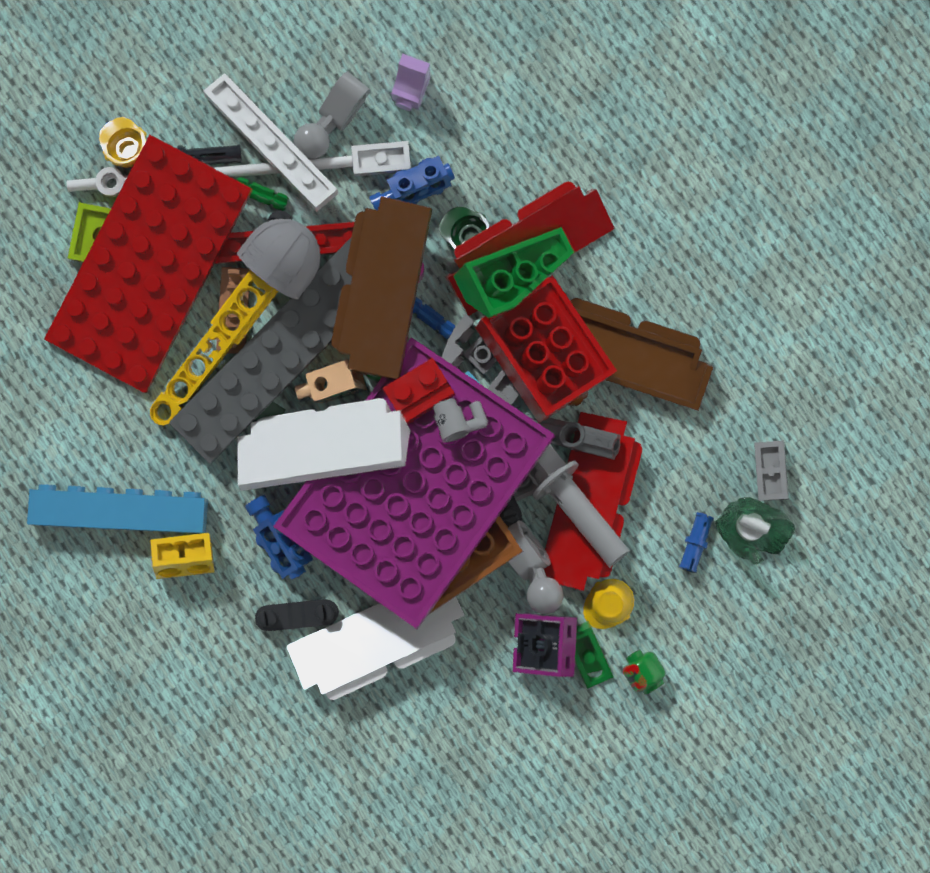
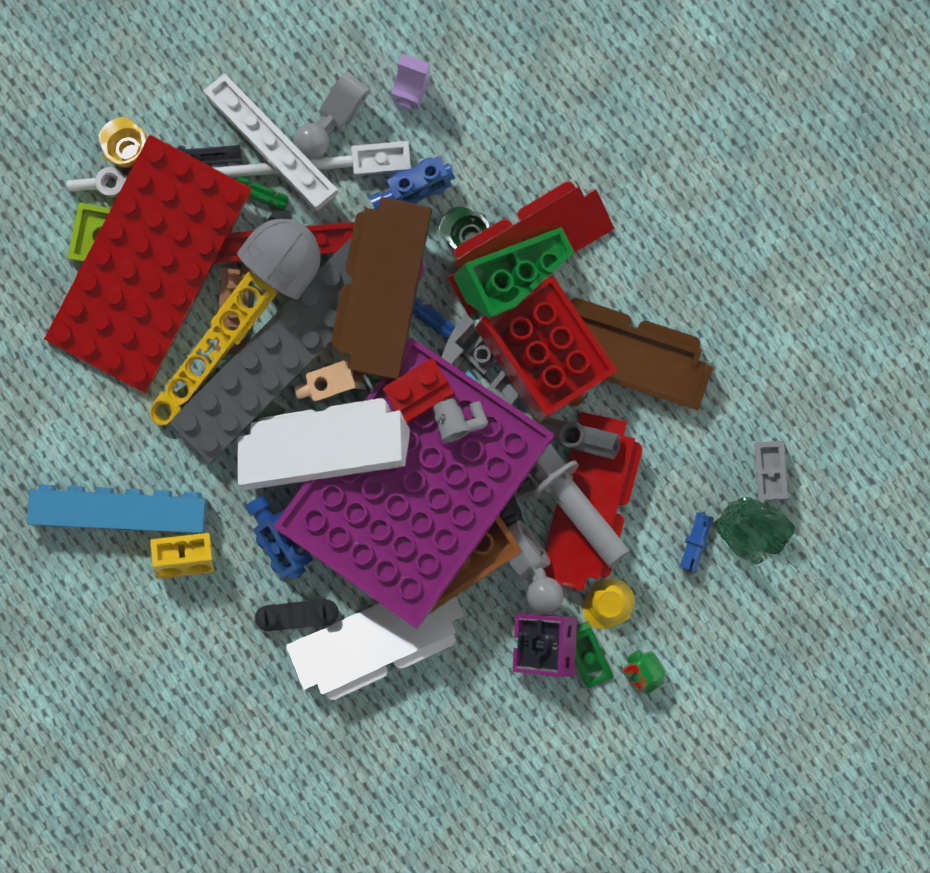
(751, 526): white plate -> none

